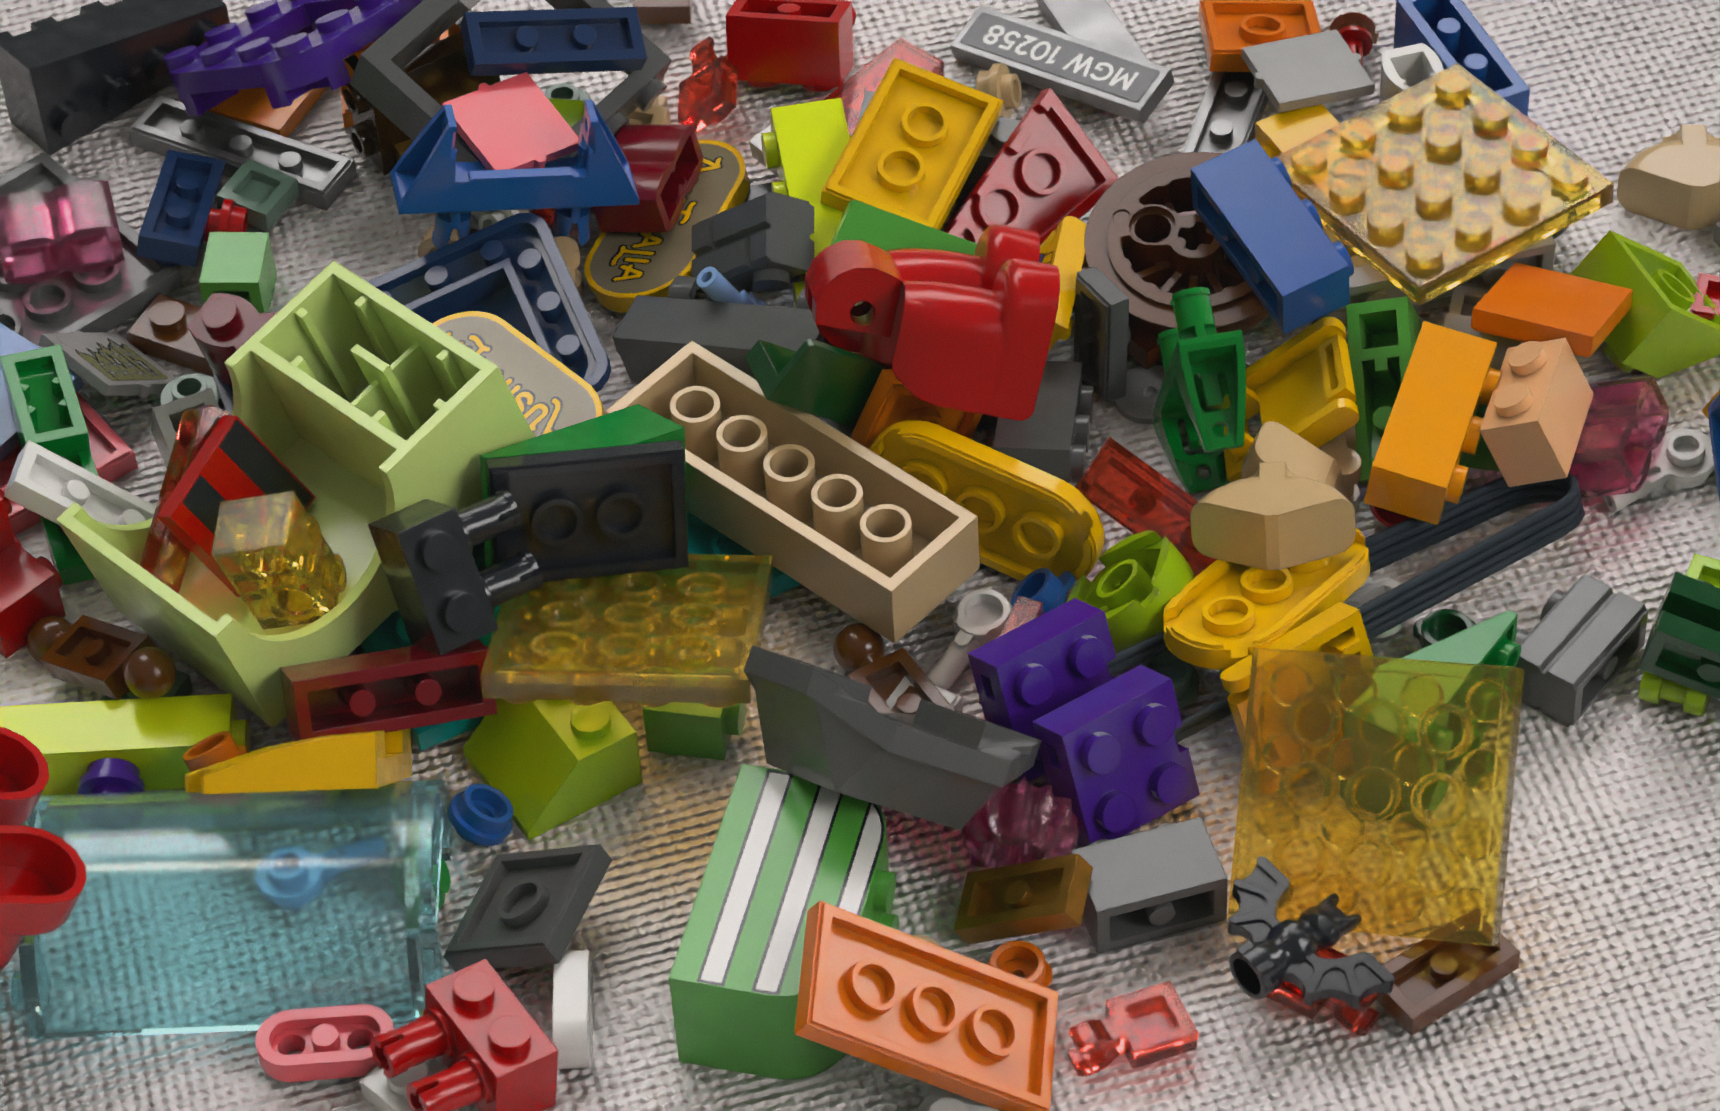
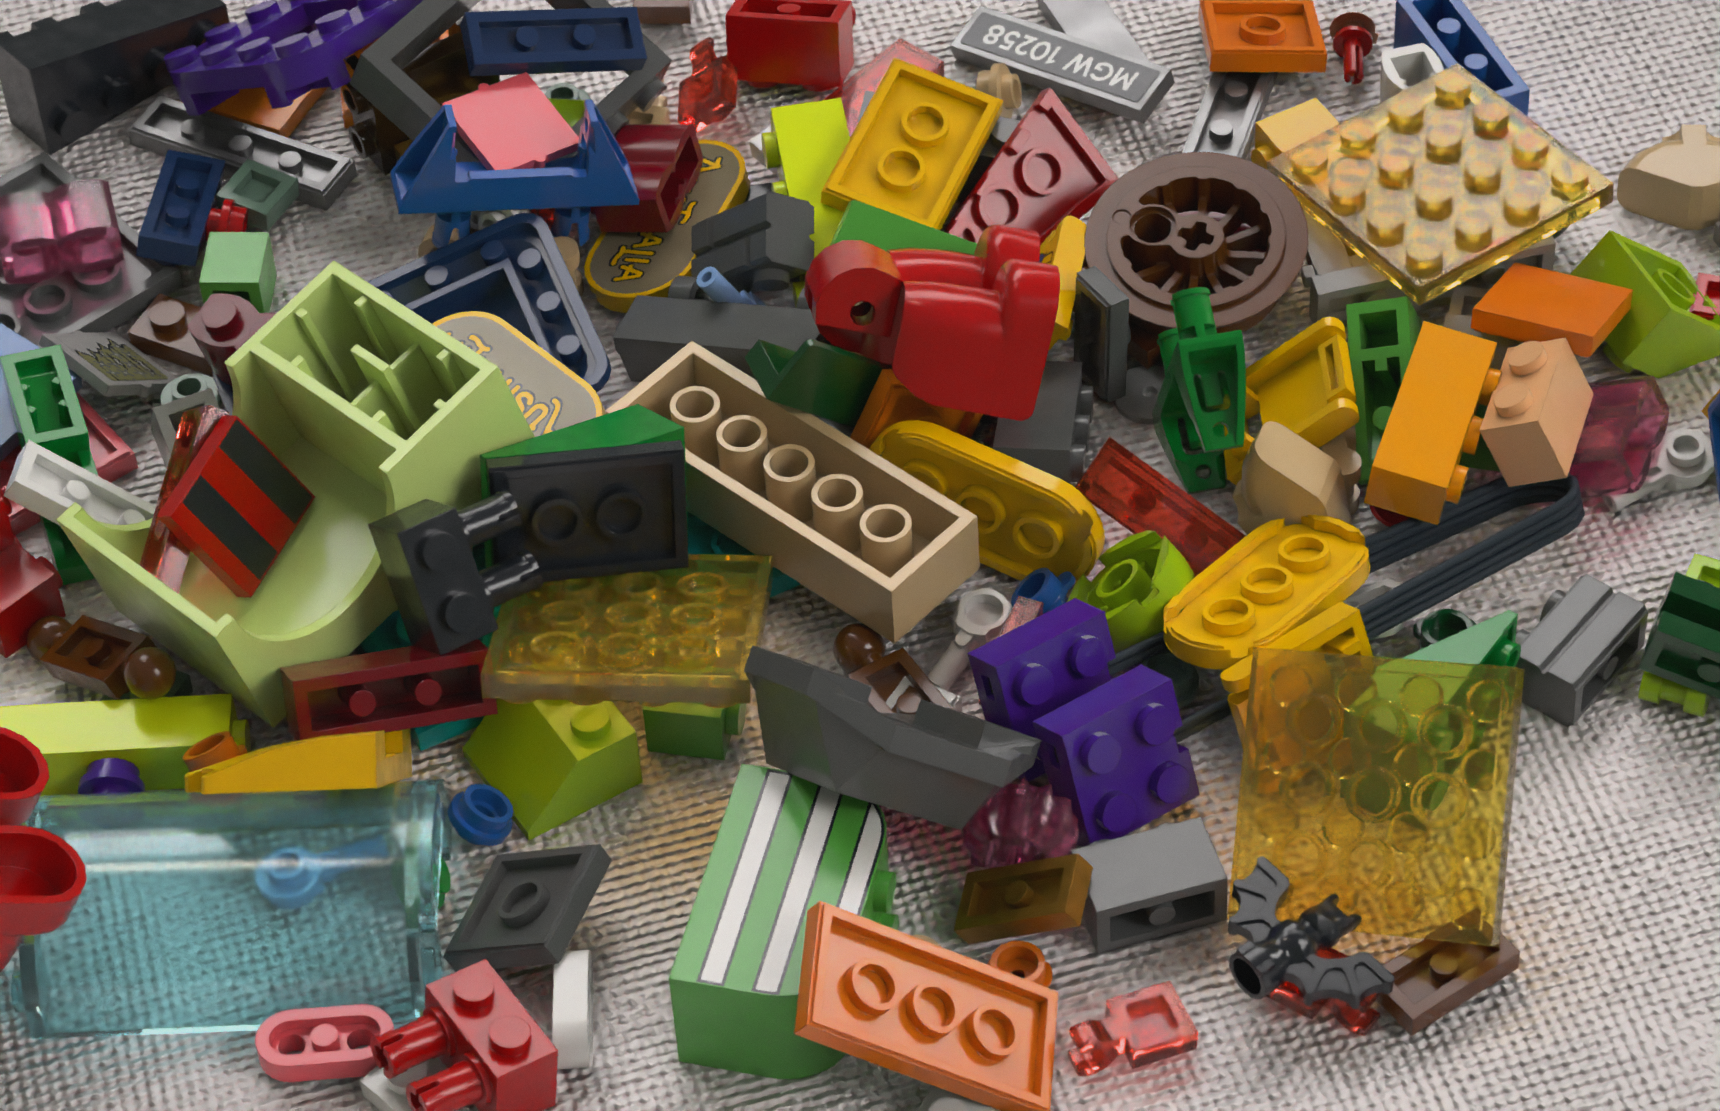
(277, 559): clear yellow brick -> none
(1271, 235): blue brick -> none
(1273, 520): tan piece -> none
(1307, 70): light grey piece -> none

